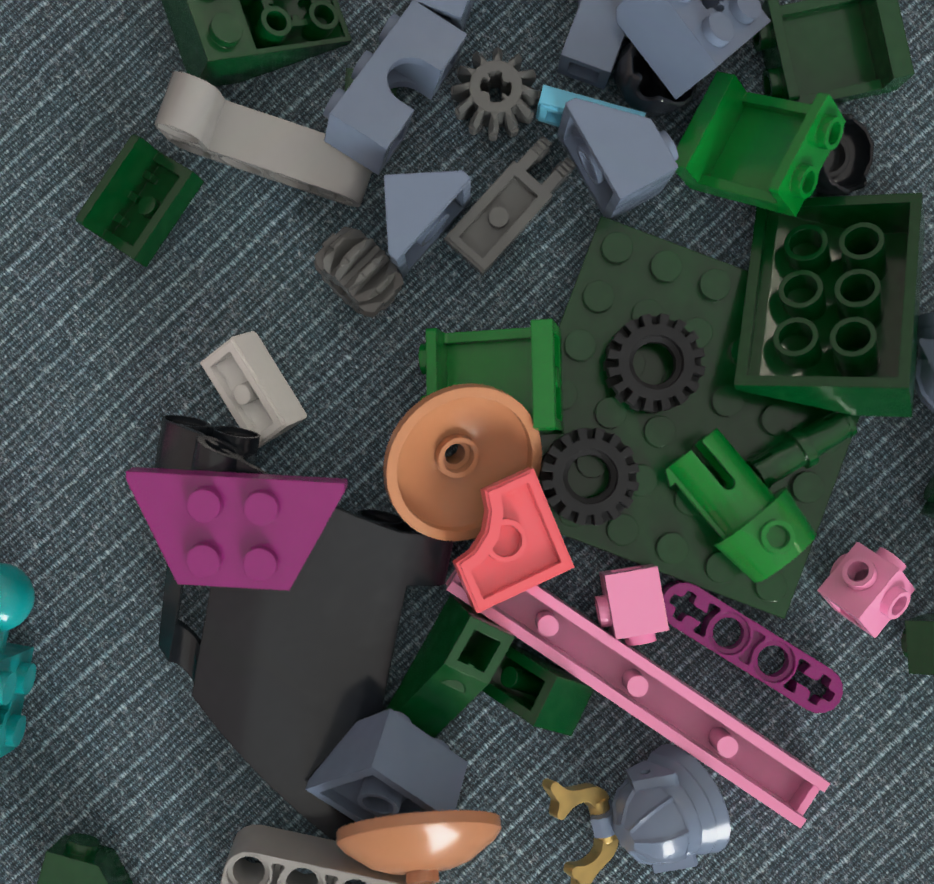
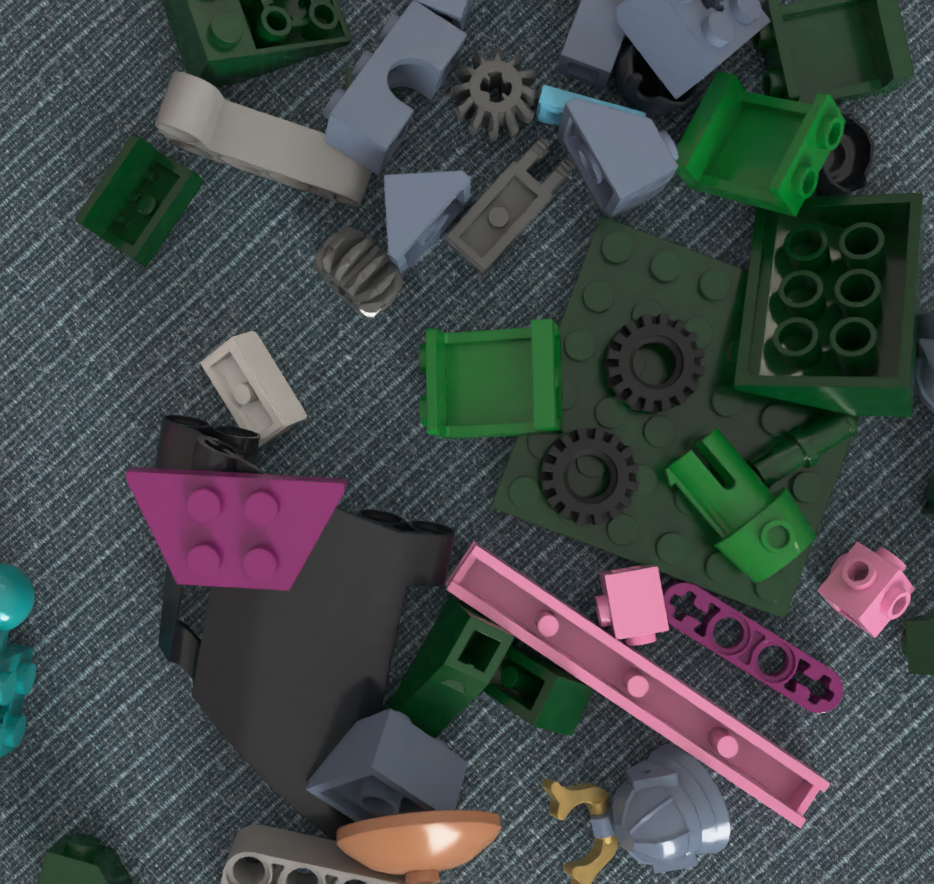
(443, 493): nougat dish -> none
(515, 545): coral tile -> none

